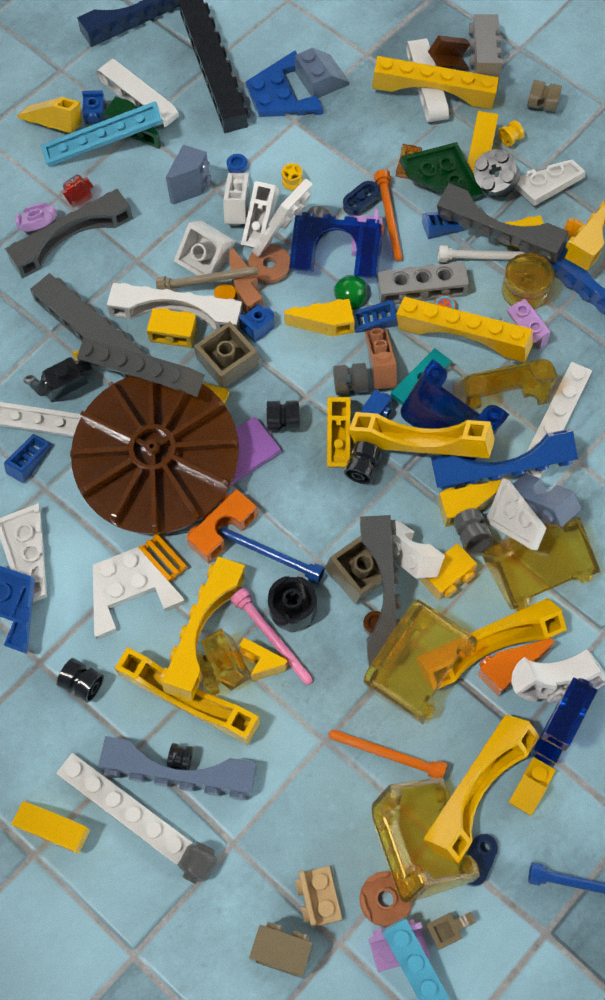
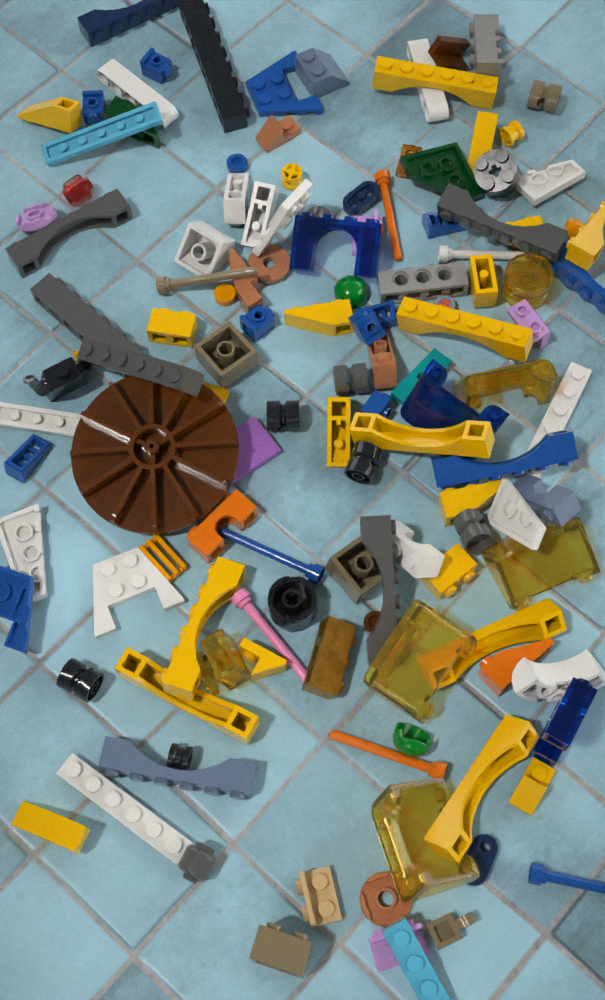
(132, 301): white arch -> none
(156, 66): none -> blue brick
(188, 175): sand blue slope -> none
(276, 133): none -> nougat slope
(329, 658): none -> pearl gold brick
(366, 325): none -> blue brick
(411, 740): none -> green hair
(482, 280): none -> yellow brick

